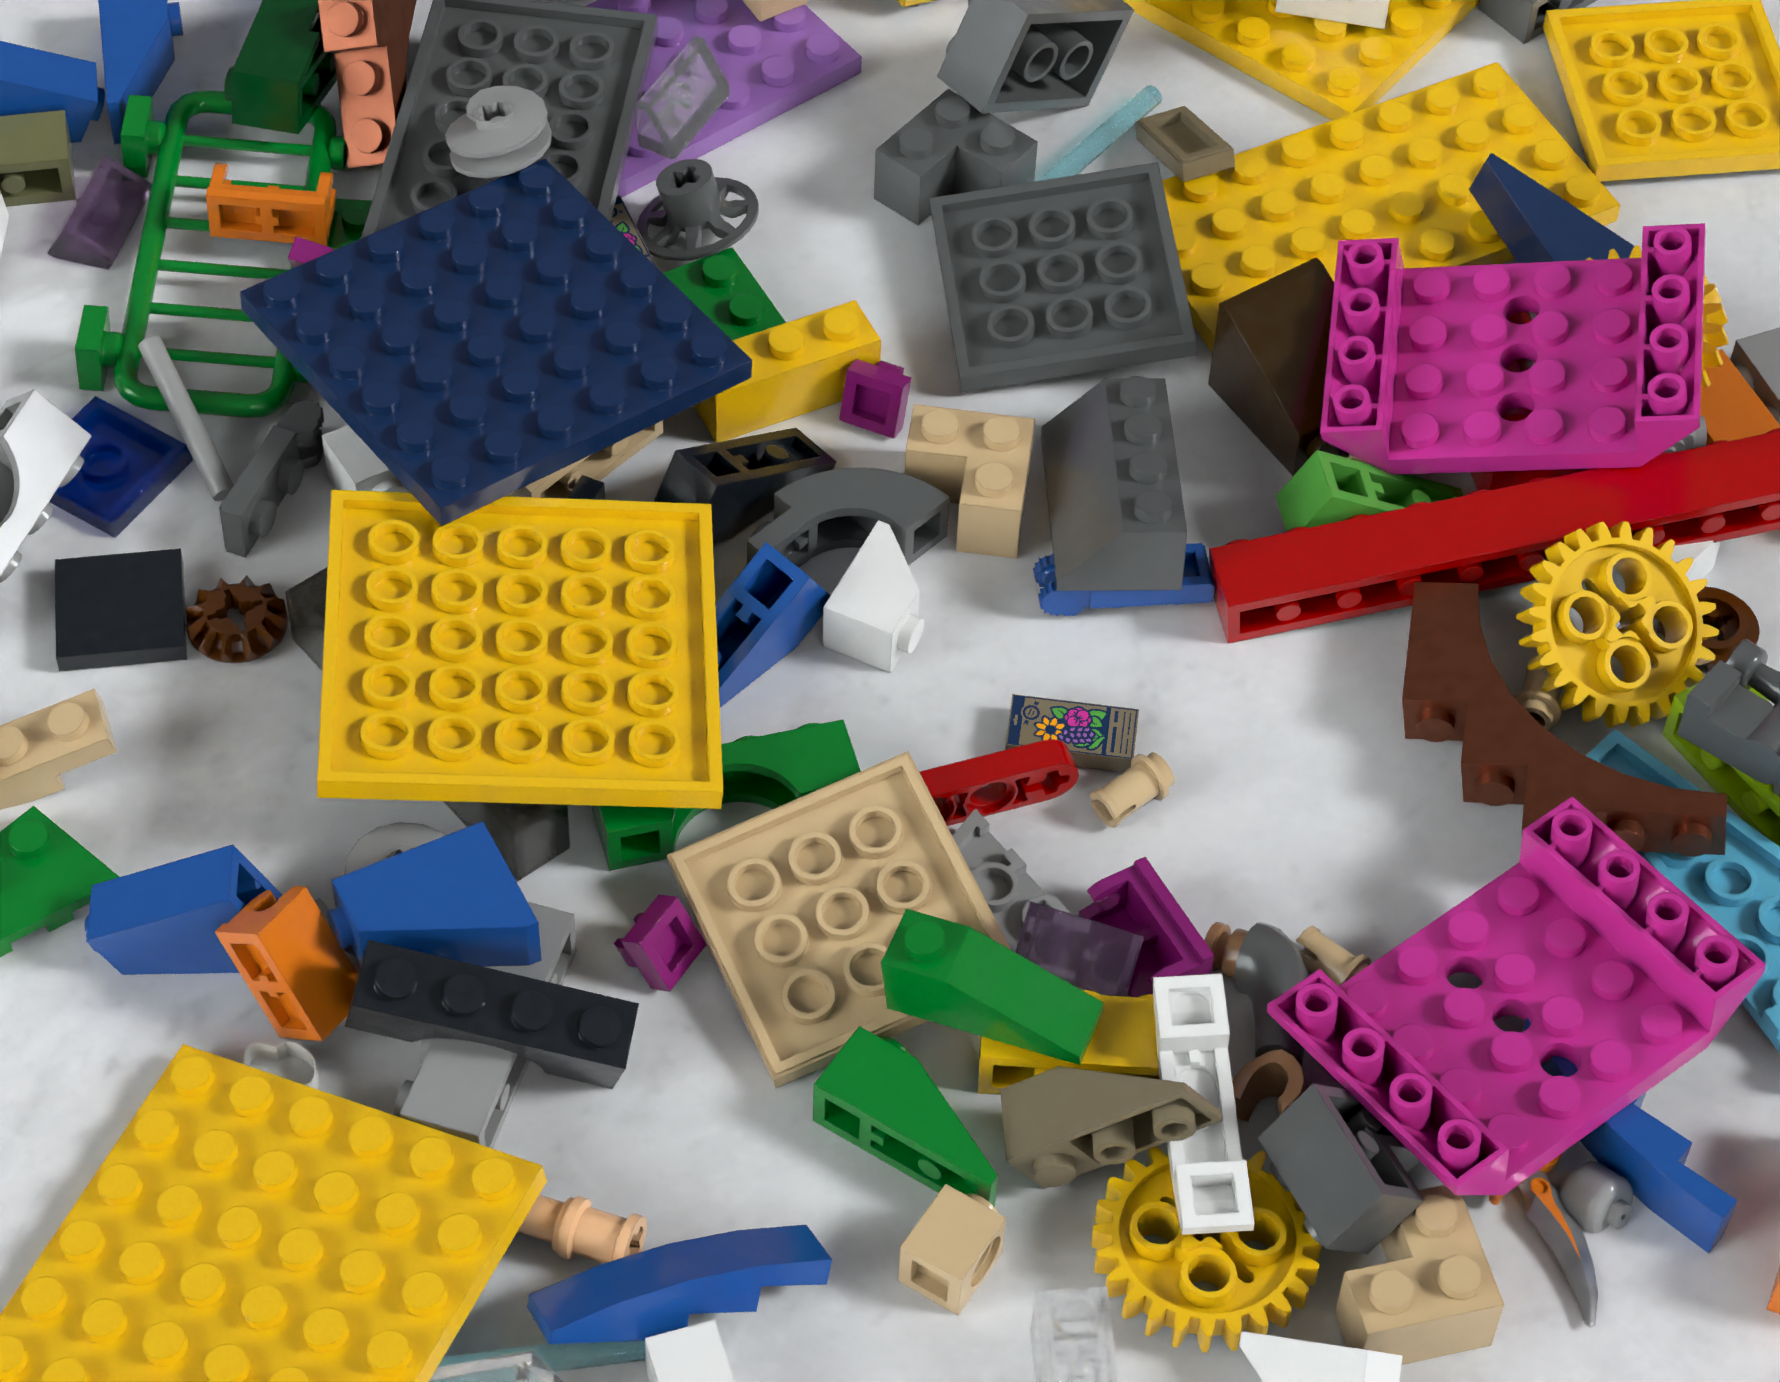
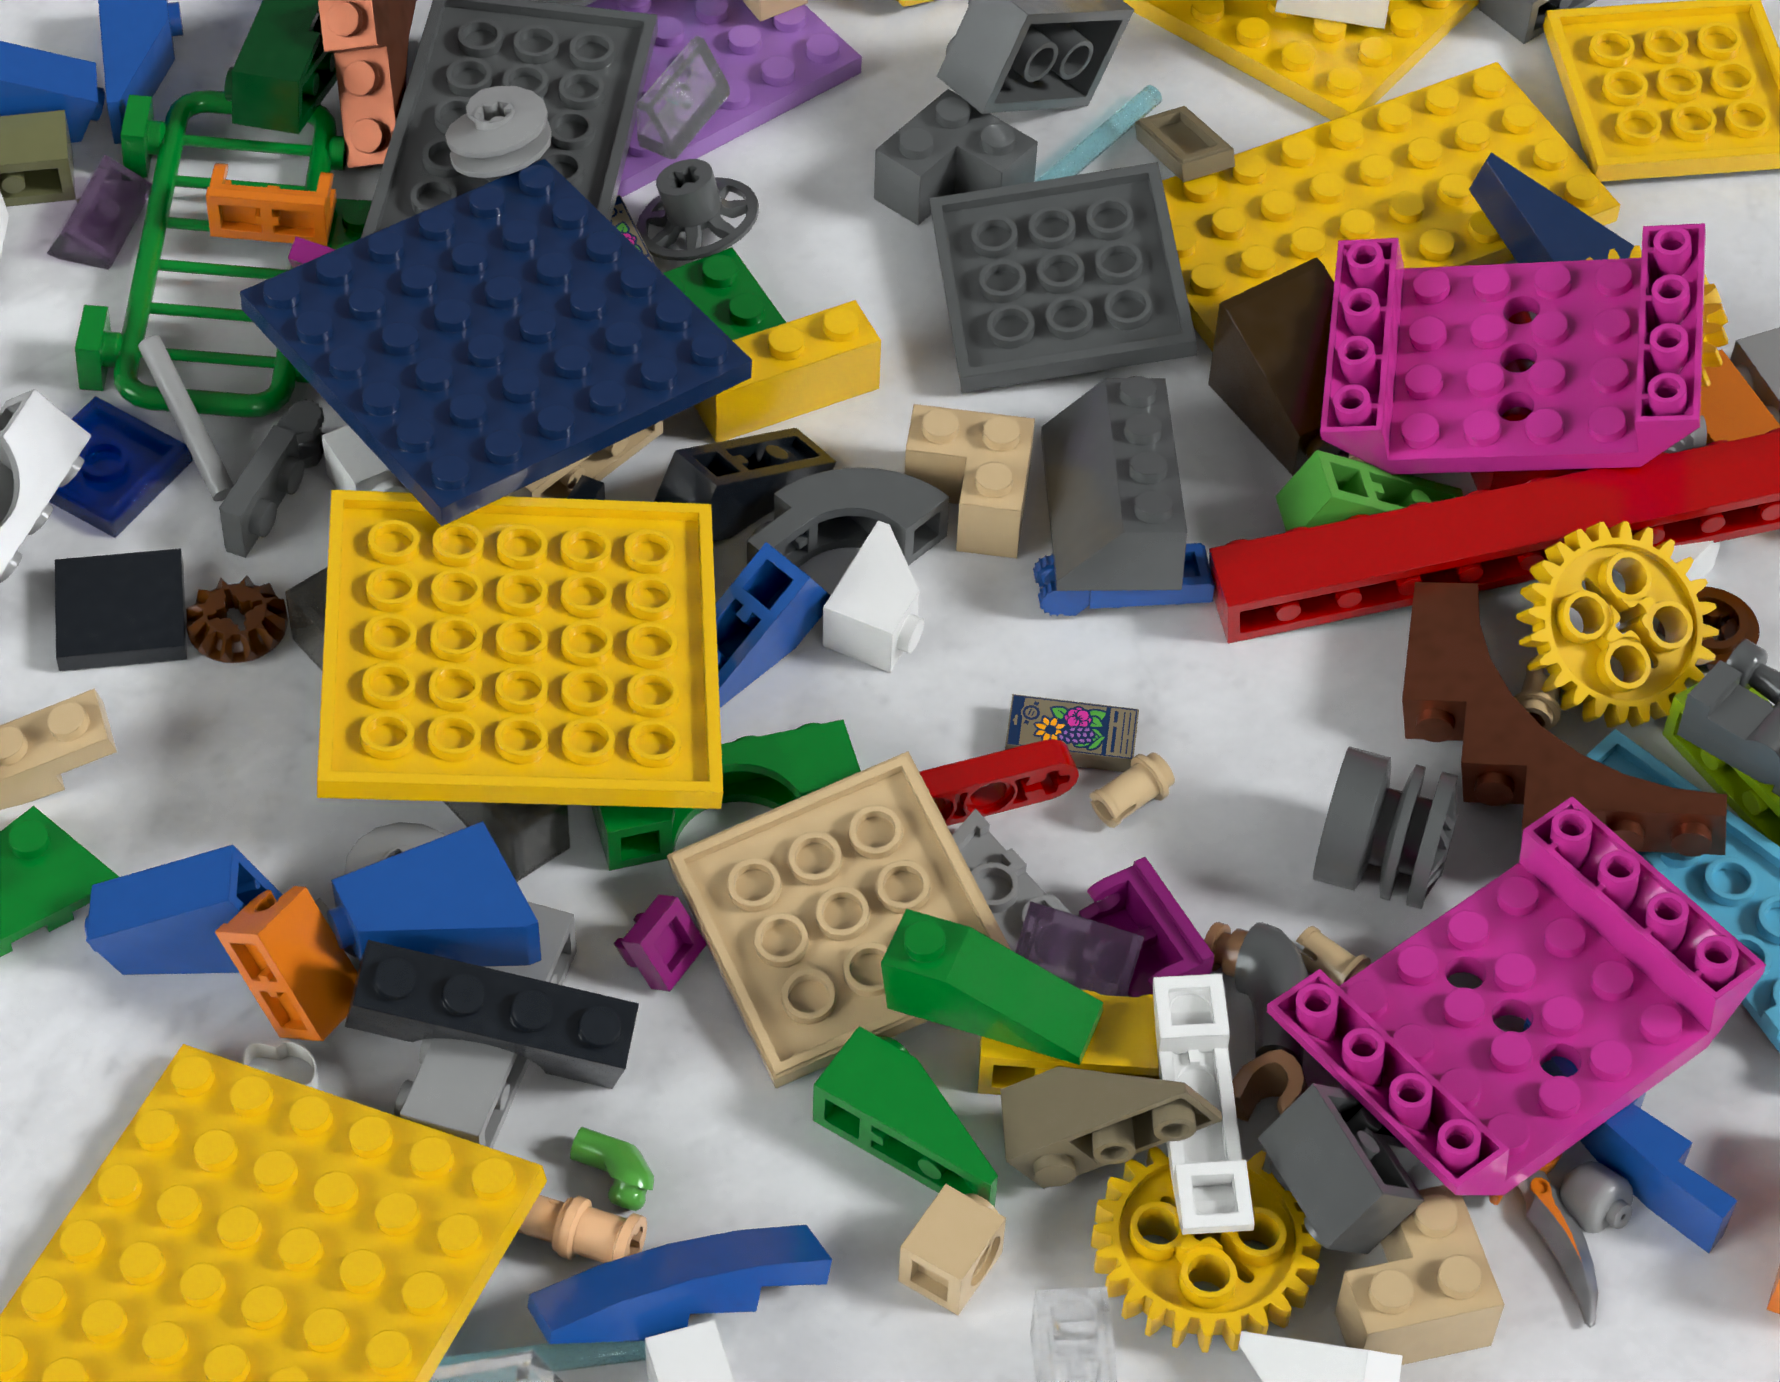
(622, 1163): none -> bright green arm
(875, 397): magenta tile -> none
(1386, 827): none -> dark grey wheel

